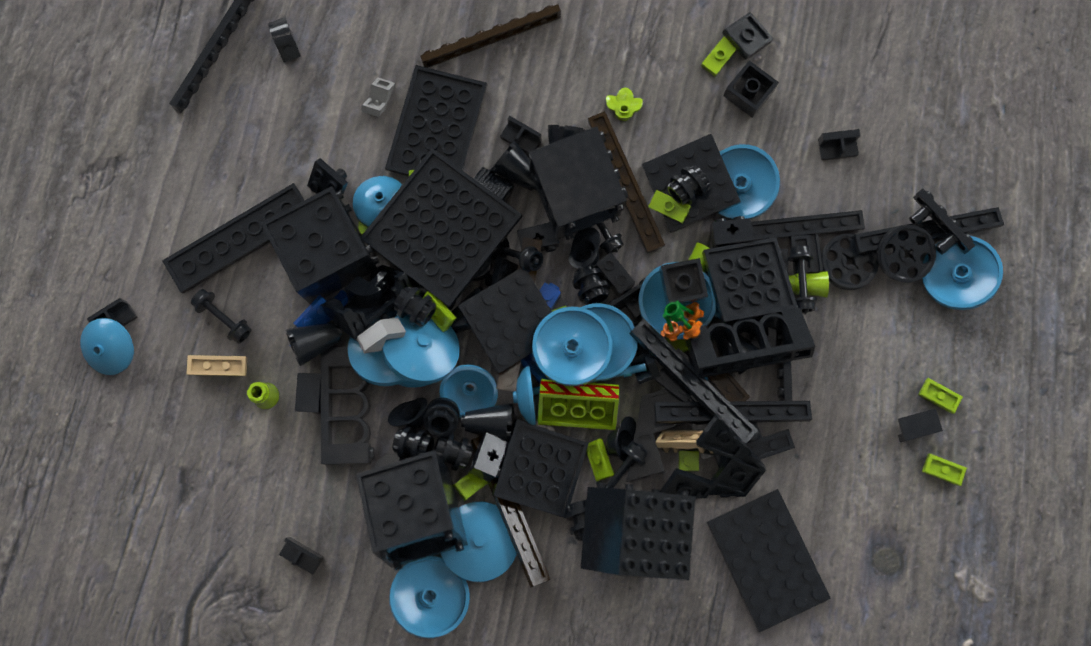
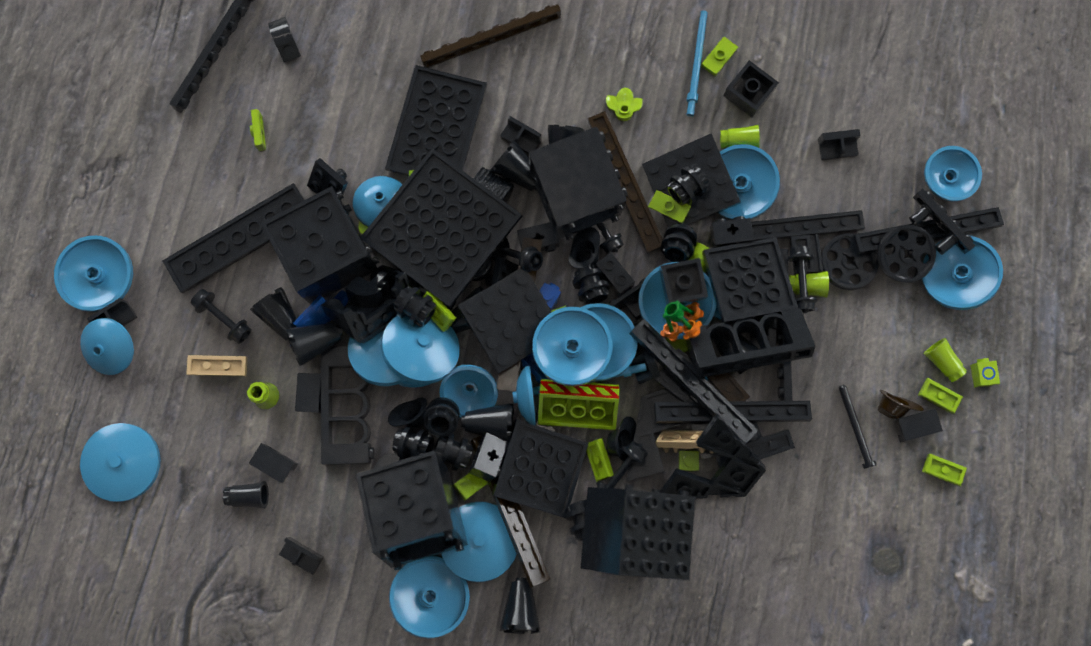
(93, 273): none -> dark azure dish
(120, 462): none -> dark azure dish
(247, 495): none -> black plant
(257, 130): none -> lime plate
(272, 462): none -> black panel
(276, 312): none -> black cone
(375, 336): light grey slope -> none
(379, 97): light grey slope -> none
(520, 609): none -> black cone
(679, 242): none -> black piece
(692, 96): none -> dark azure bar
(737, 136): none -> lime plant
(747, 35): black tile -> none
(768, 560): black plate -> none
(856, 428): none -> black bar
(895, 406): none -> dark brown piece
(946, 360): none -> lime plant
(960, 166): none -> dark azure dish
(985, 373): none -> lime brick

